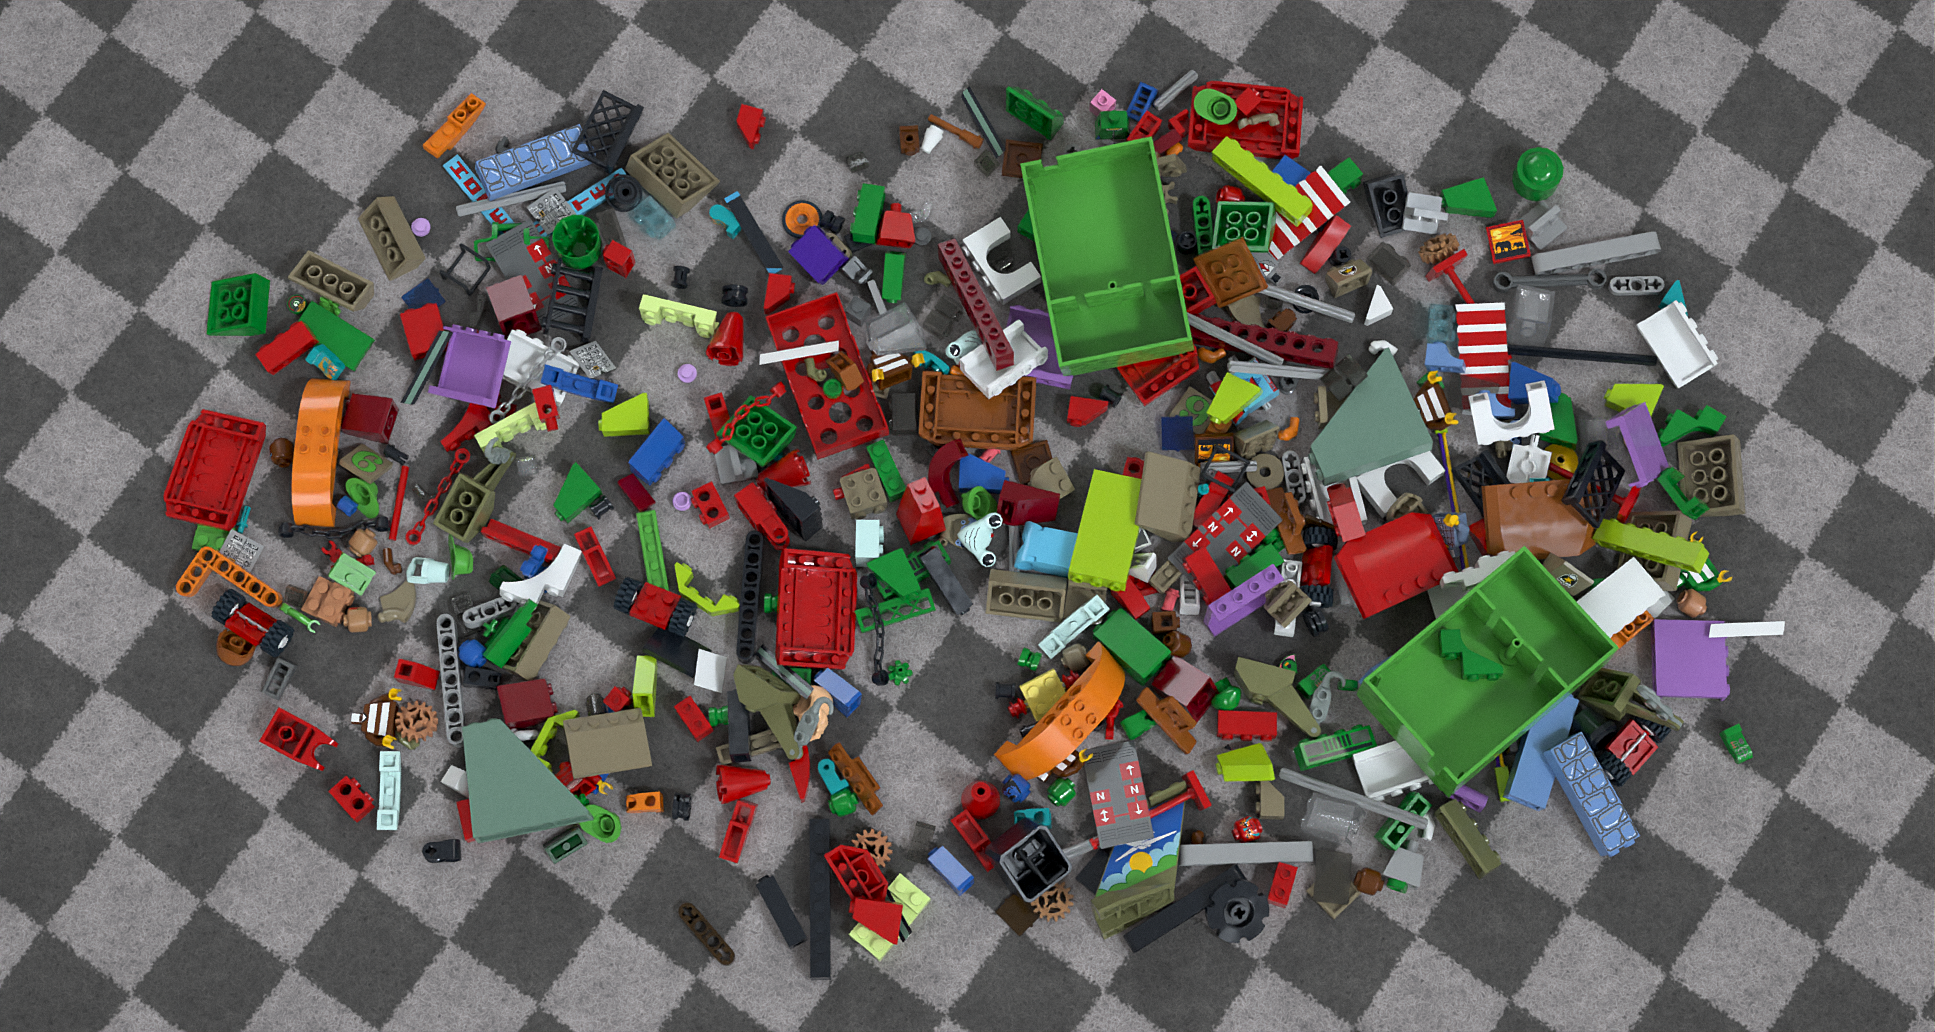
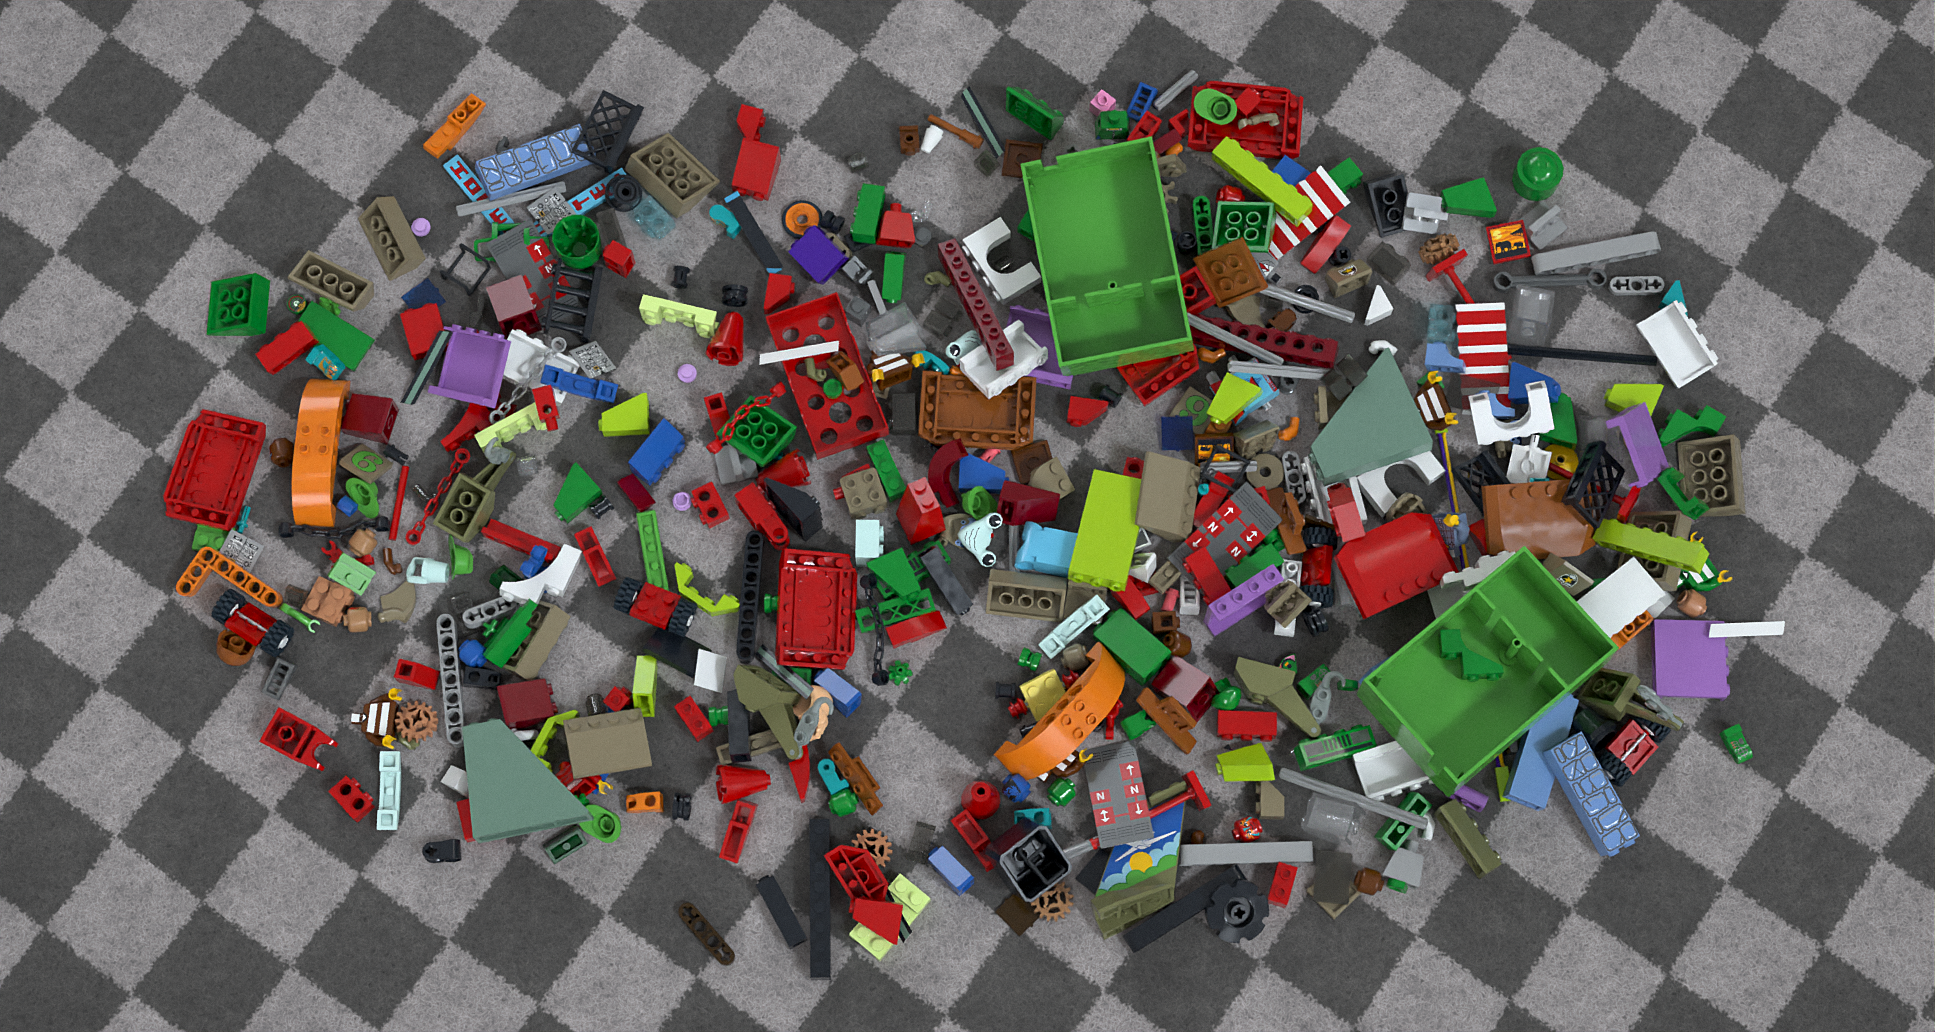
(756, 169): none -> red slope
(915, 628): none -> red slope

